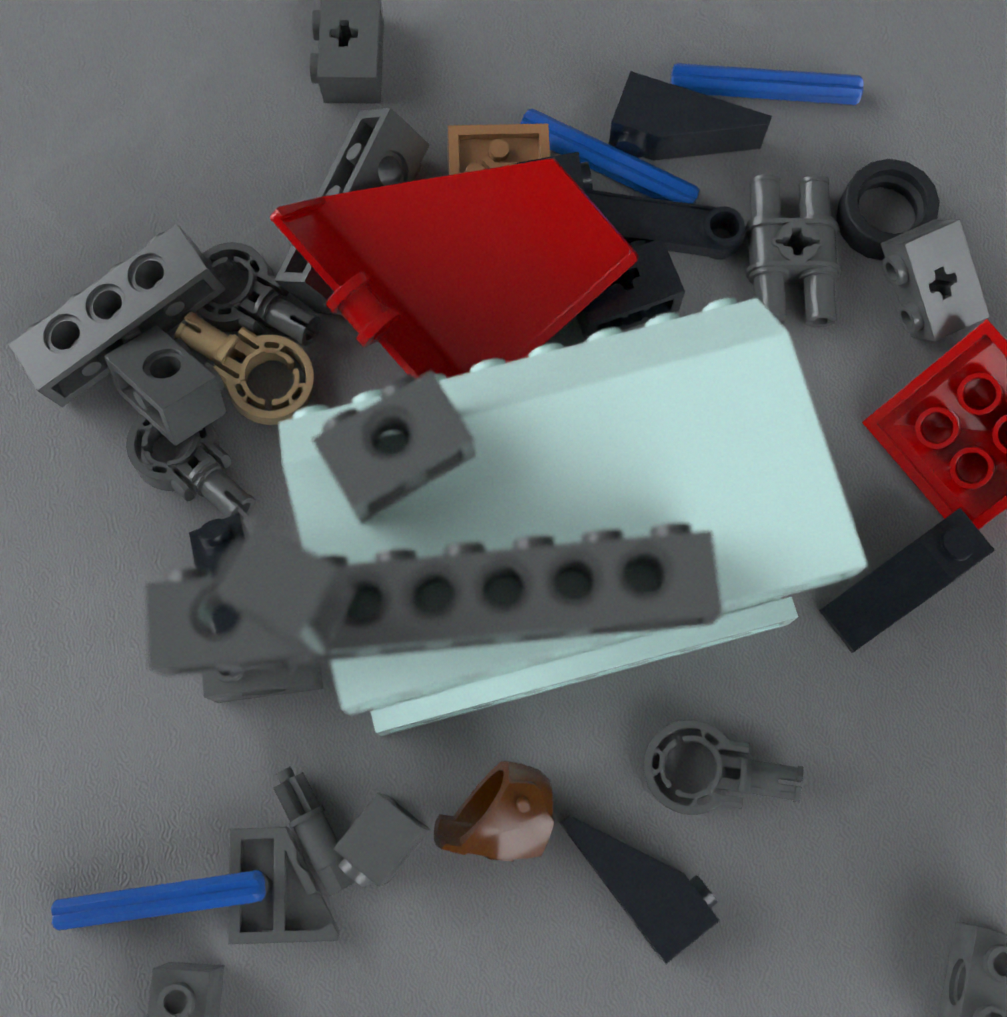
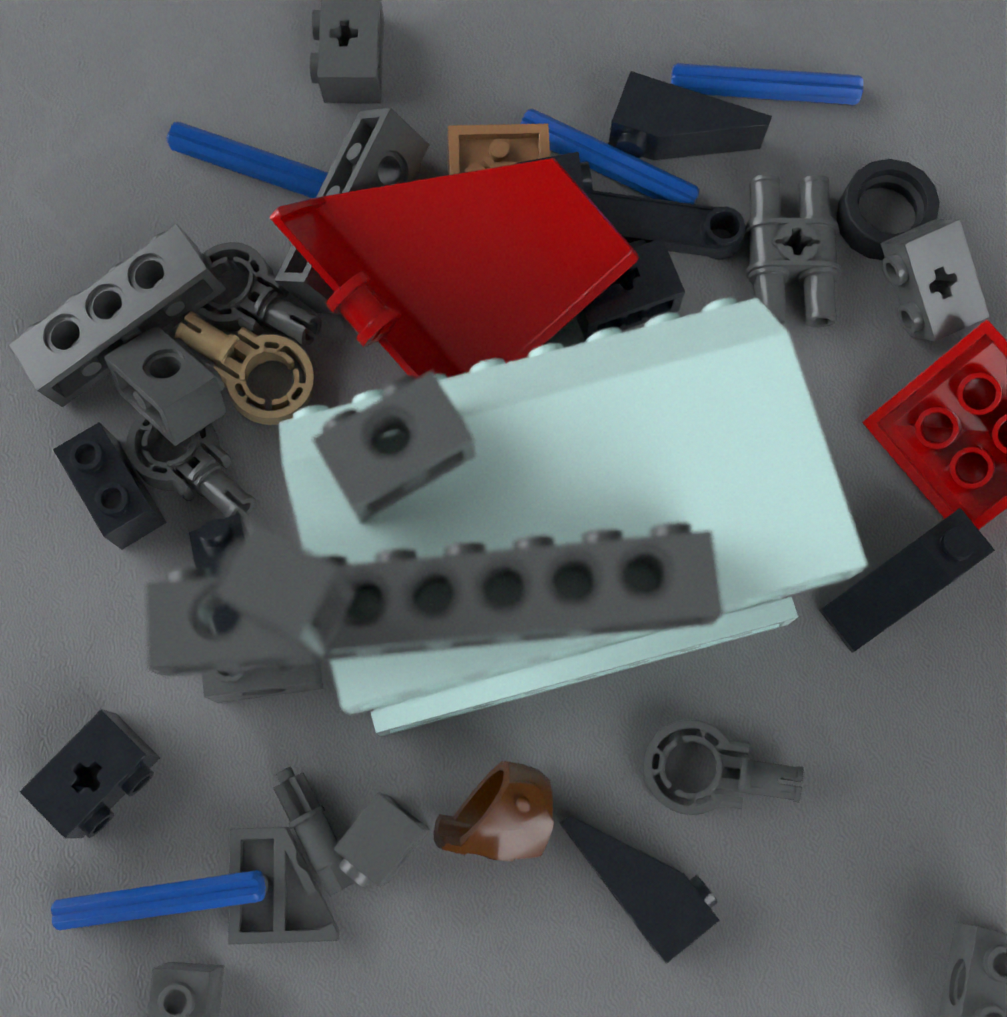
(62, 785): none -> black brick
(109, 486): none -> black brick
(245, 159): none -> blue axle

